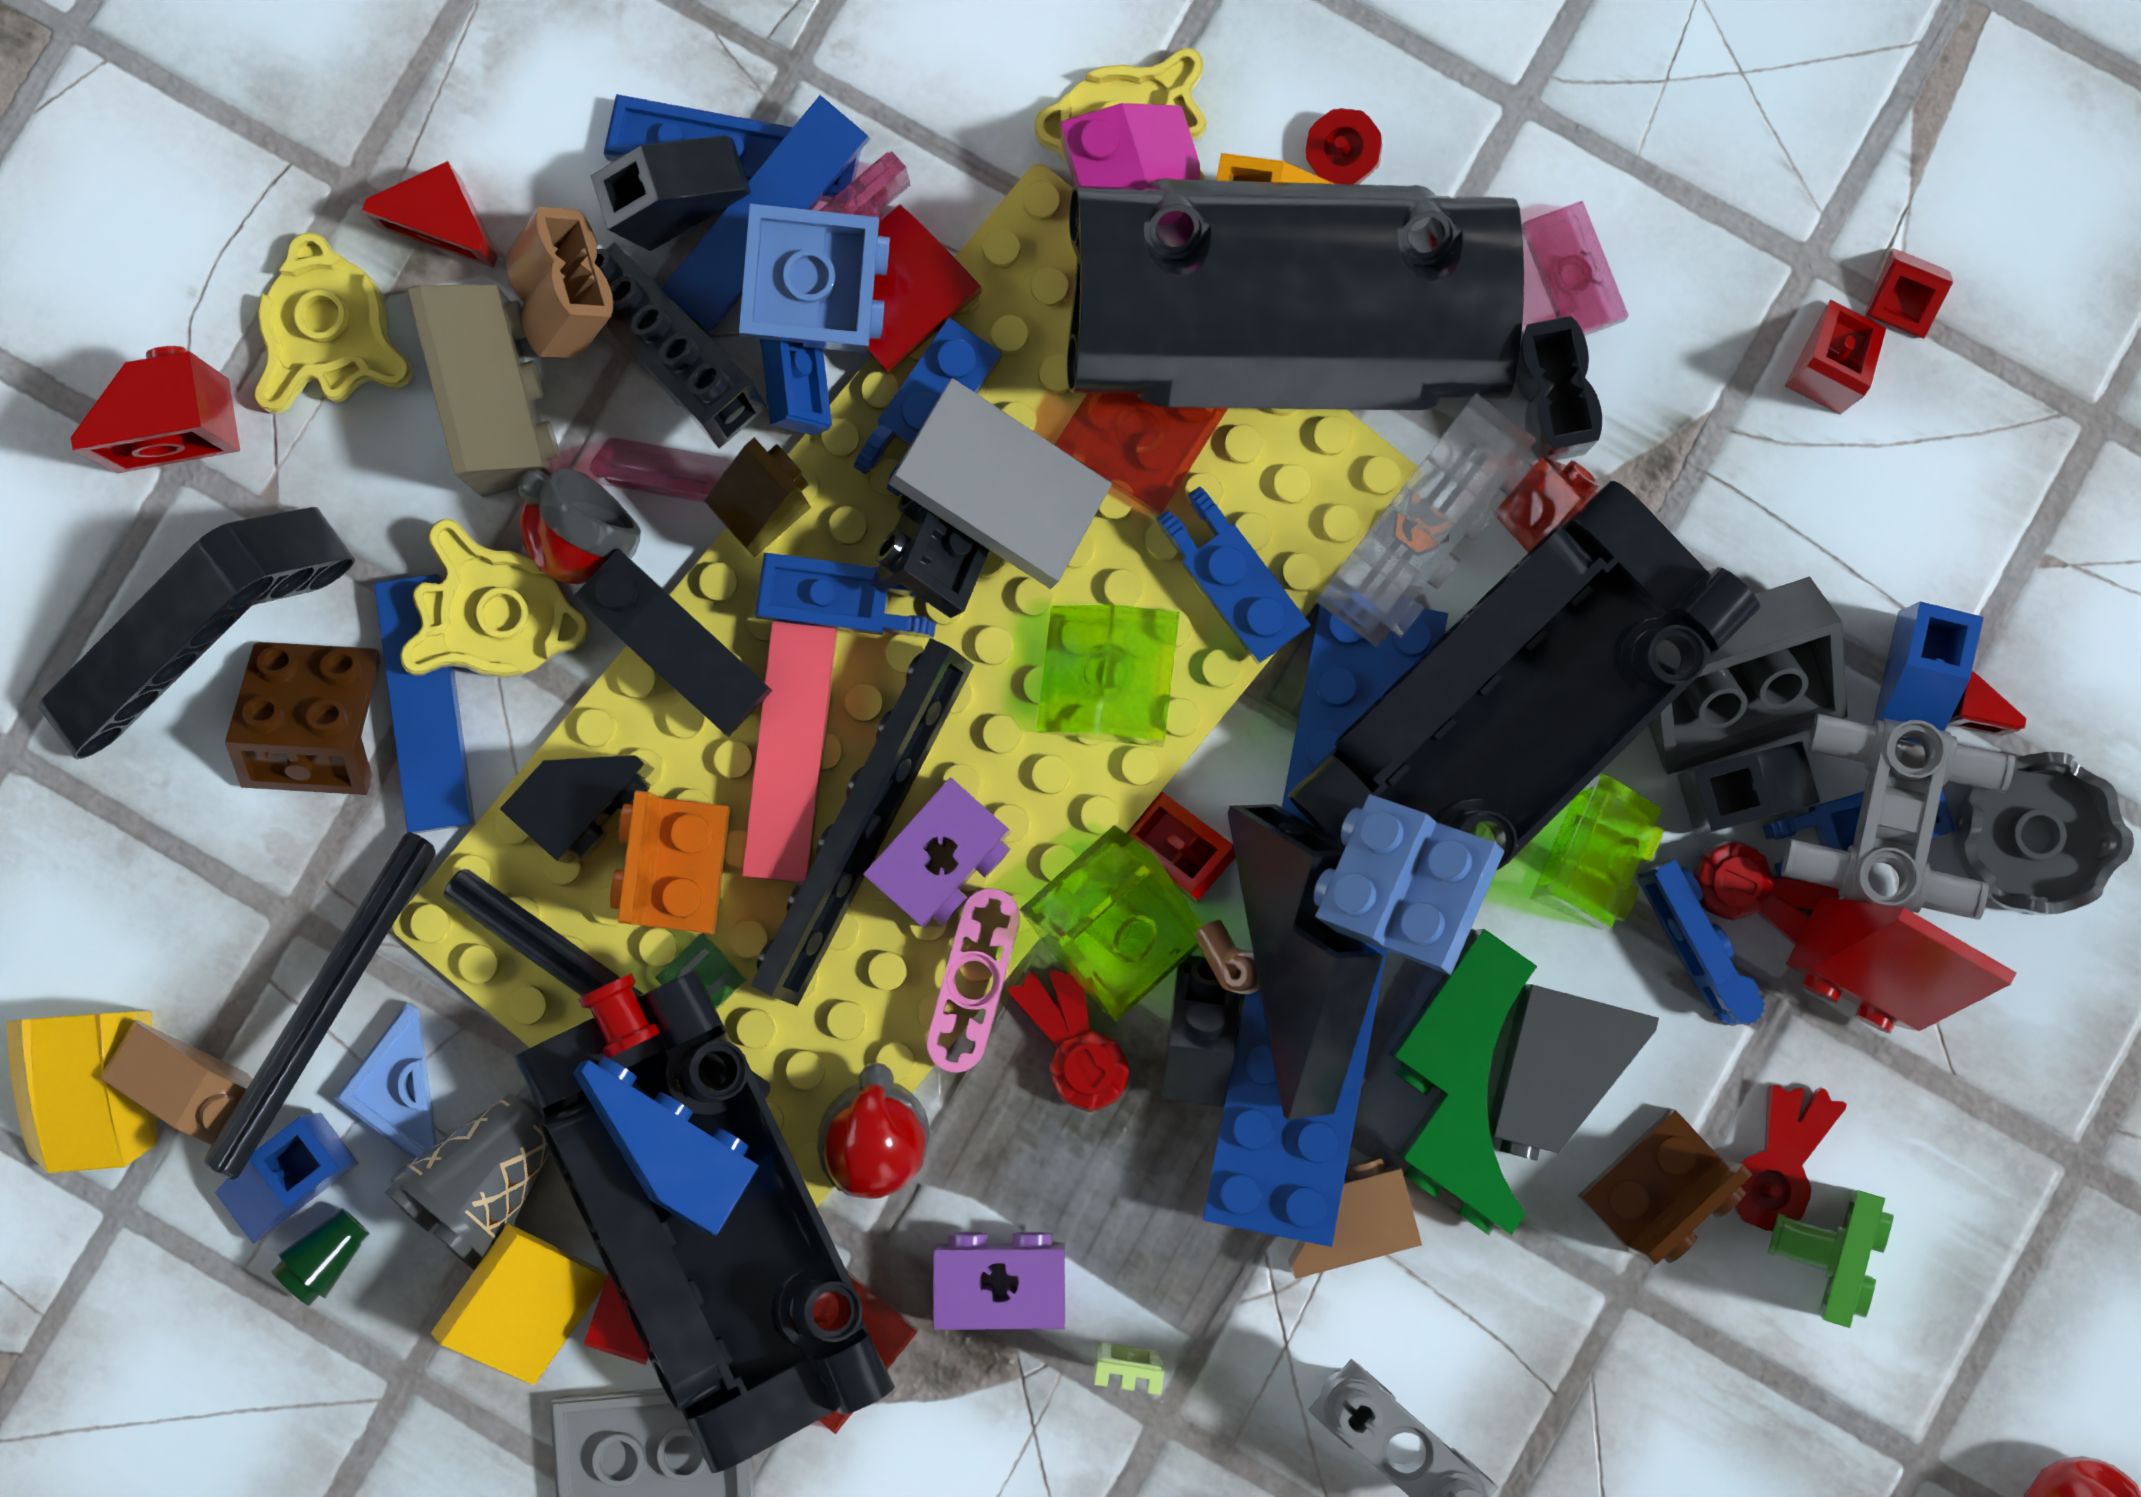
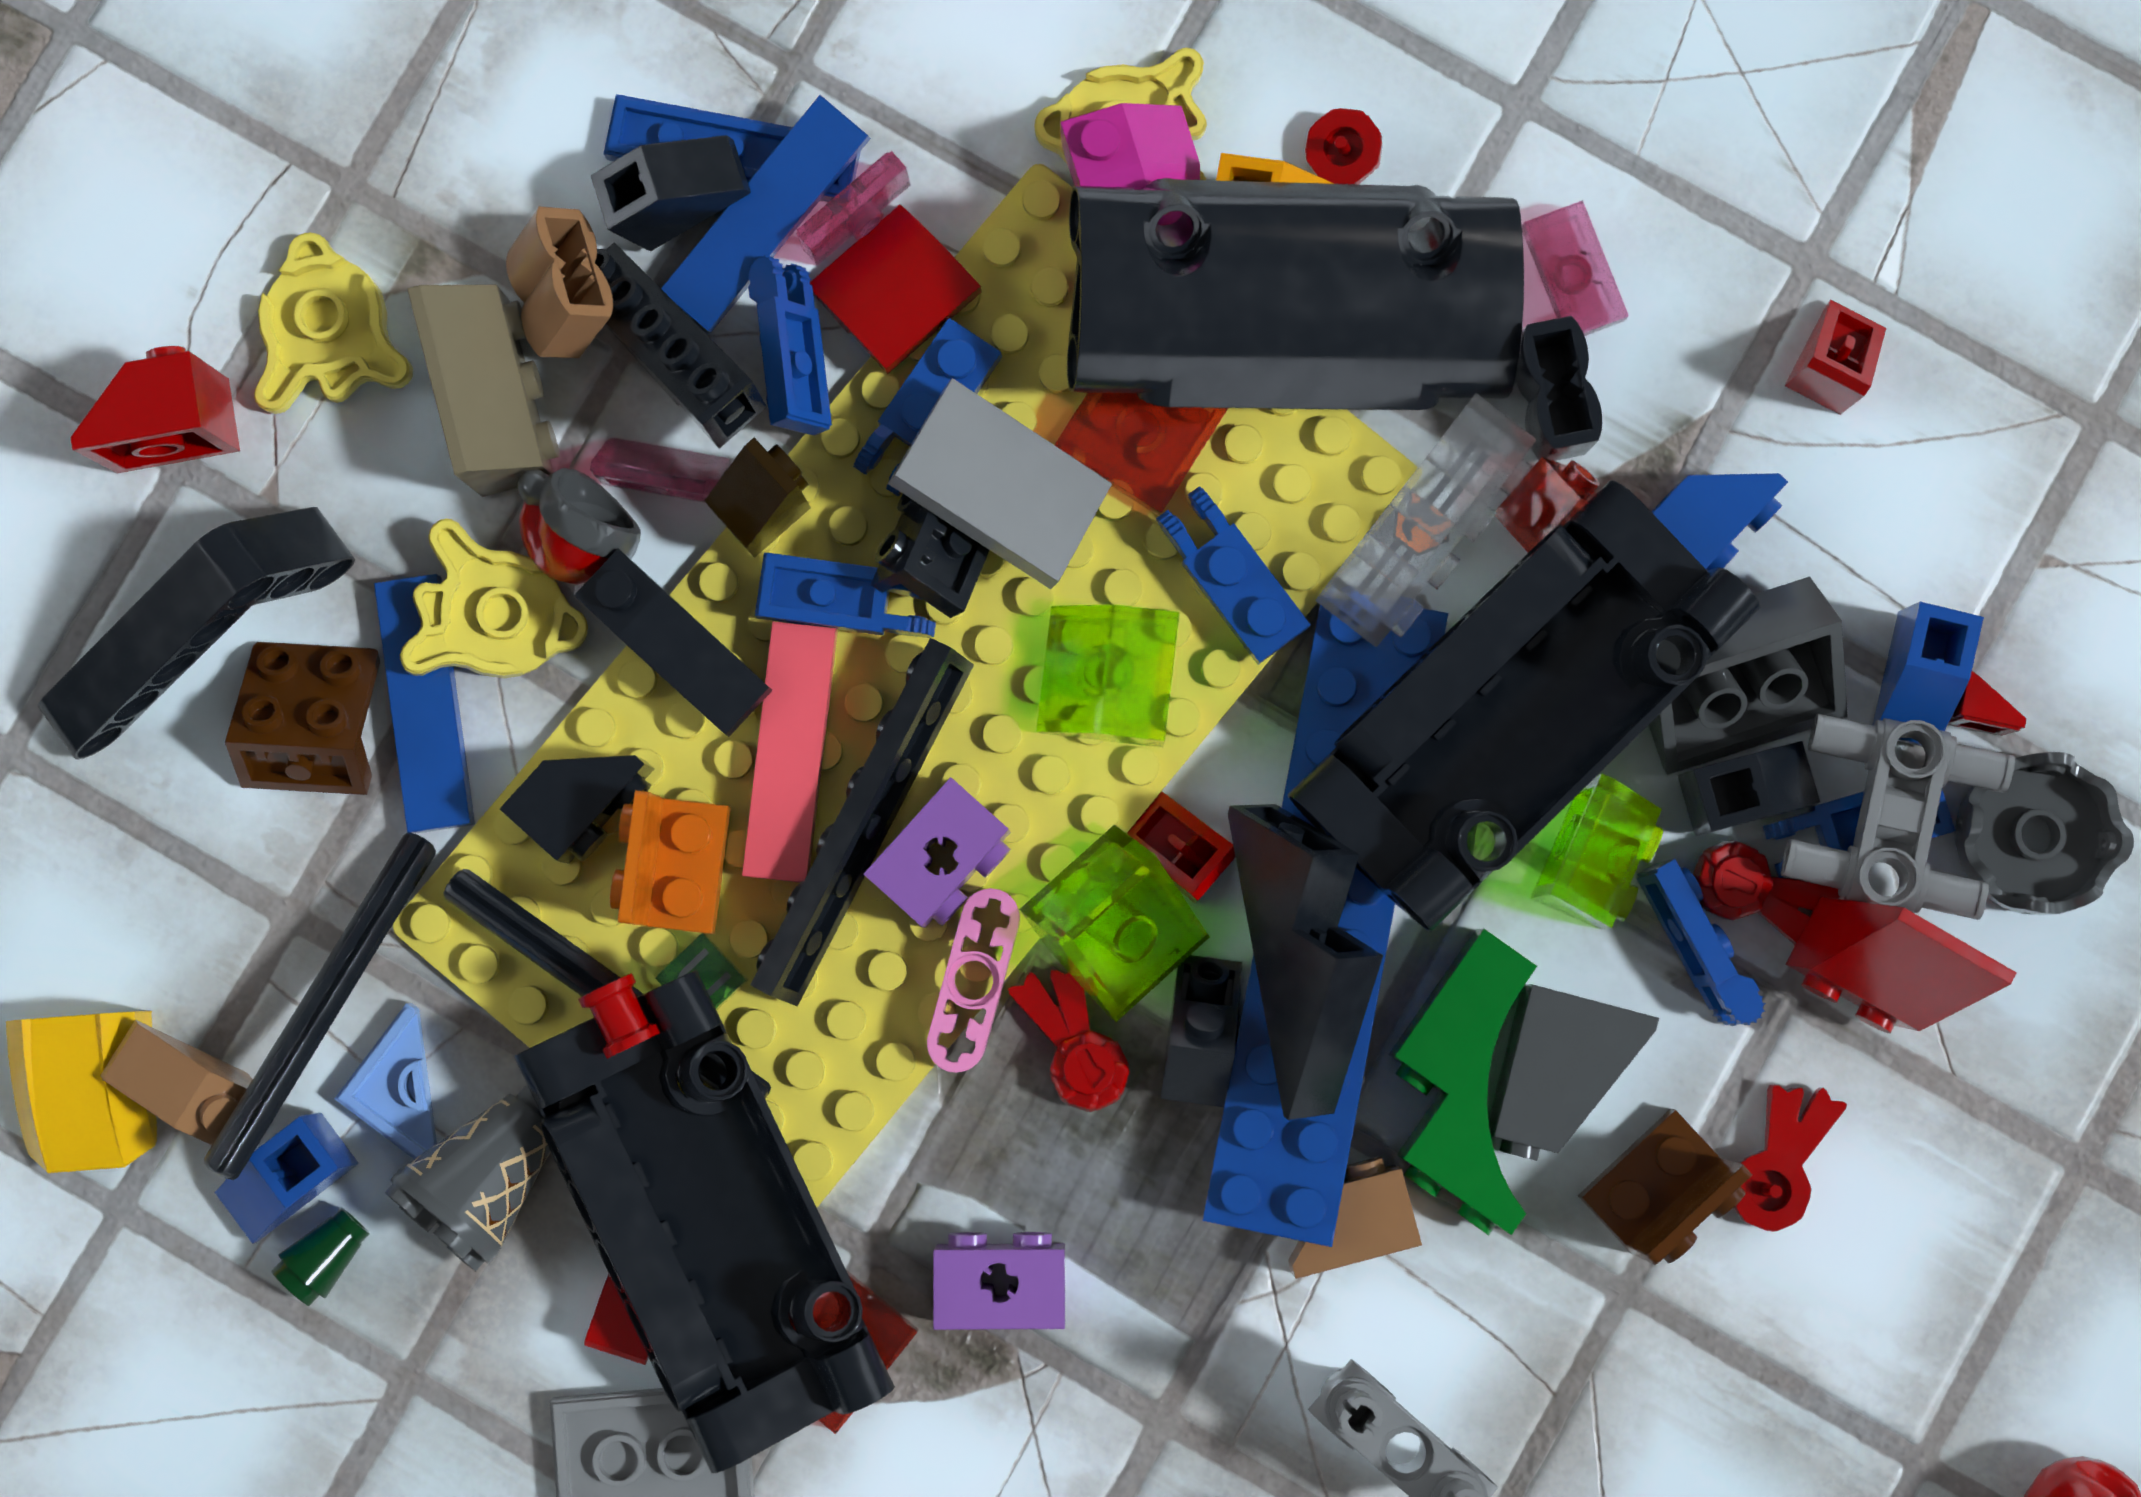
(435, 212): red slope -> none
(519, 1305): yellow tile -> none
(672, 1159): blue slope -> none
(812, 278): medium blue plate -> none
(873, 1136): red piece -> none
(1127, 1368): yellowish green tile -> none
(1231, 965): nougat arm -> none
(1406, 883): medium blue plate -> none
(1715, 509): none -> blue slope
(1840, 1253): bright green plate -> none
(1909, 293): red slope -> none

